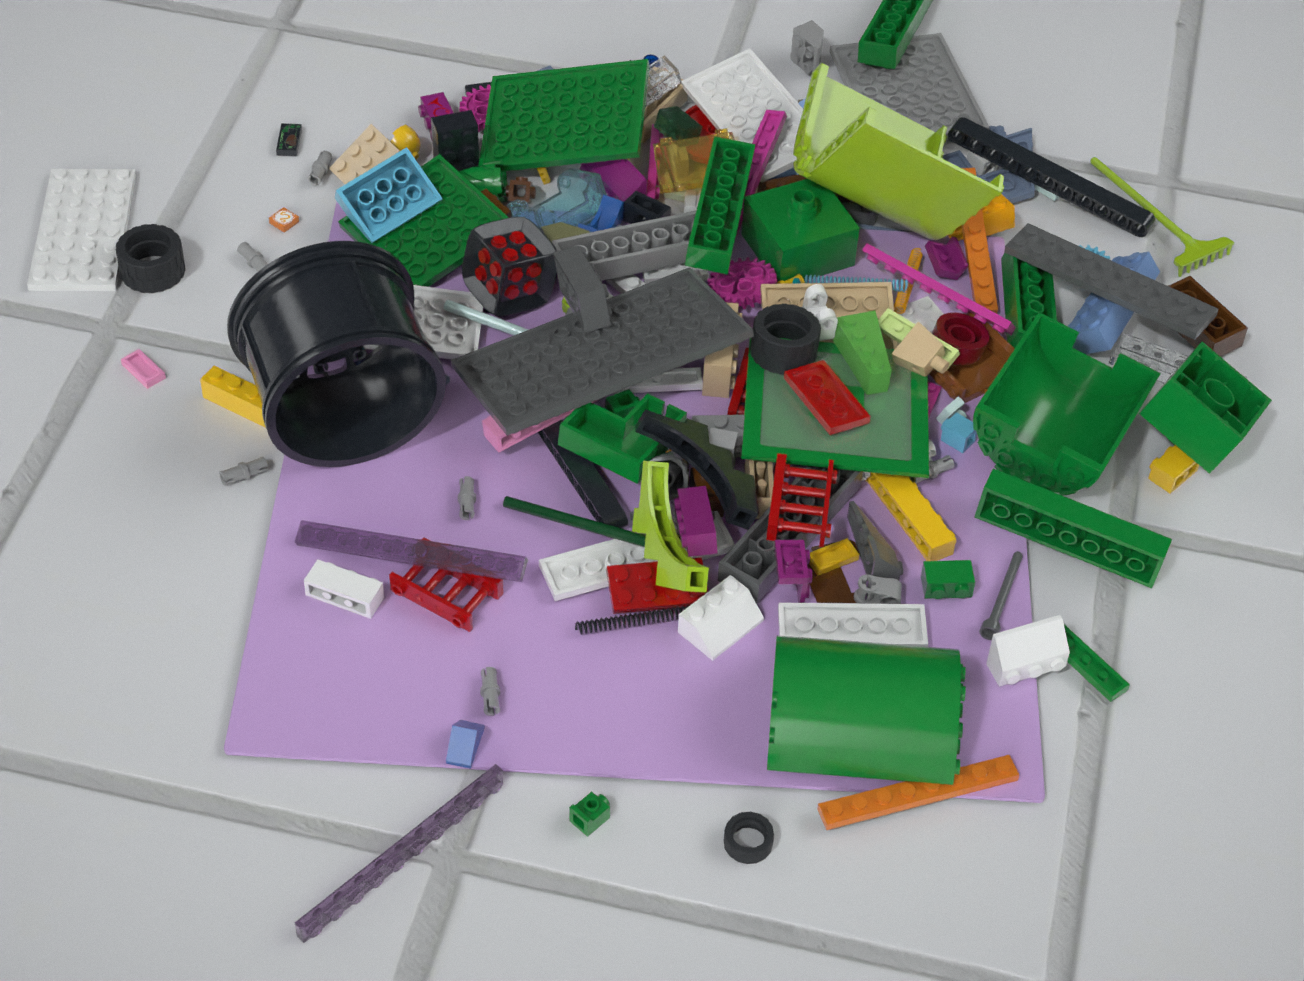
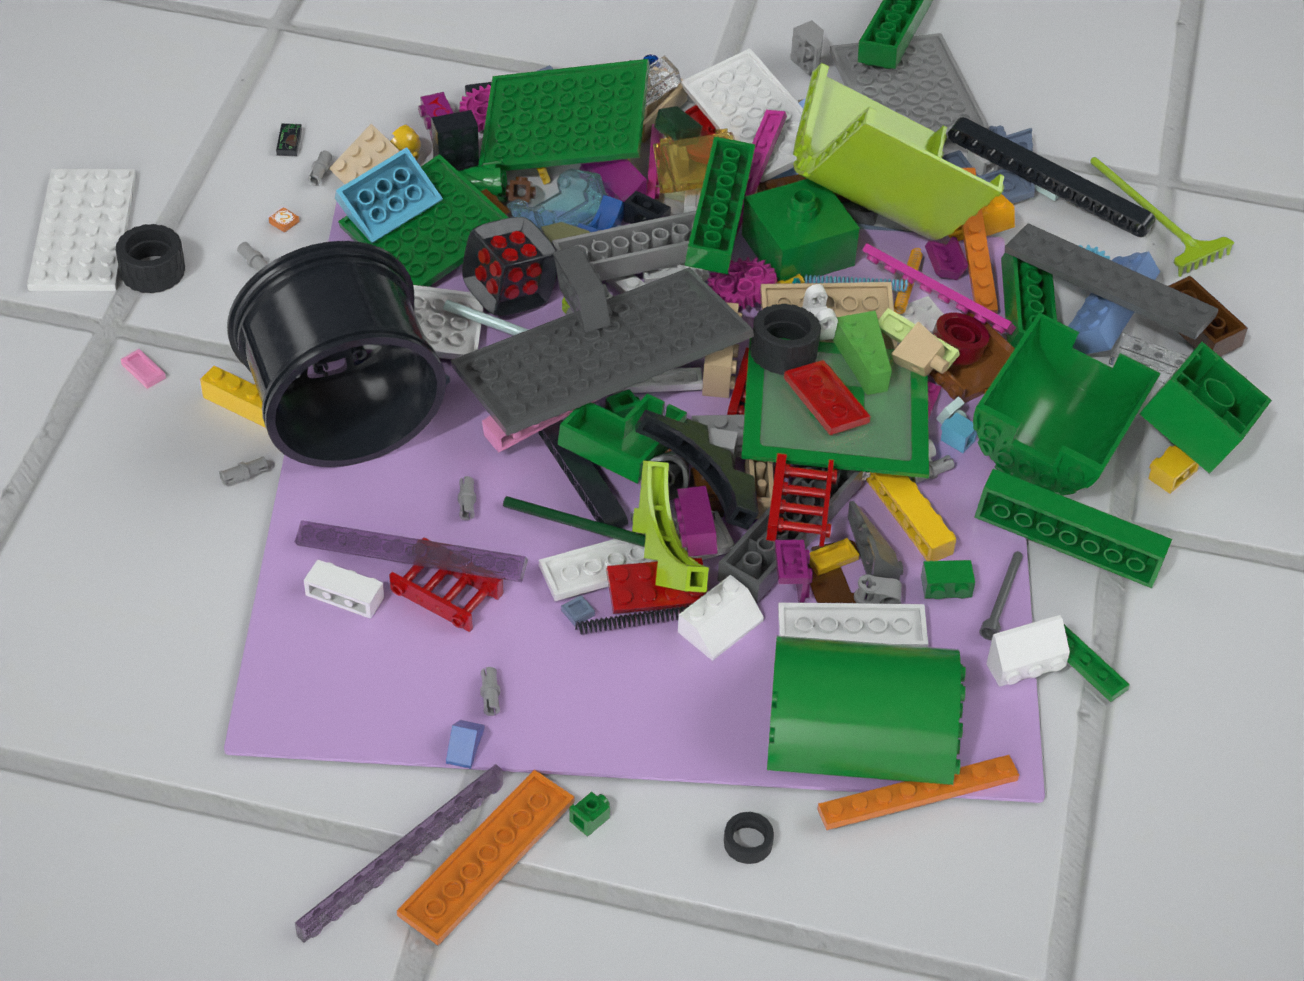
(485, 857): none -> orange plate
(578, 610): none -> sand blue tile

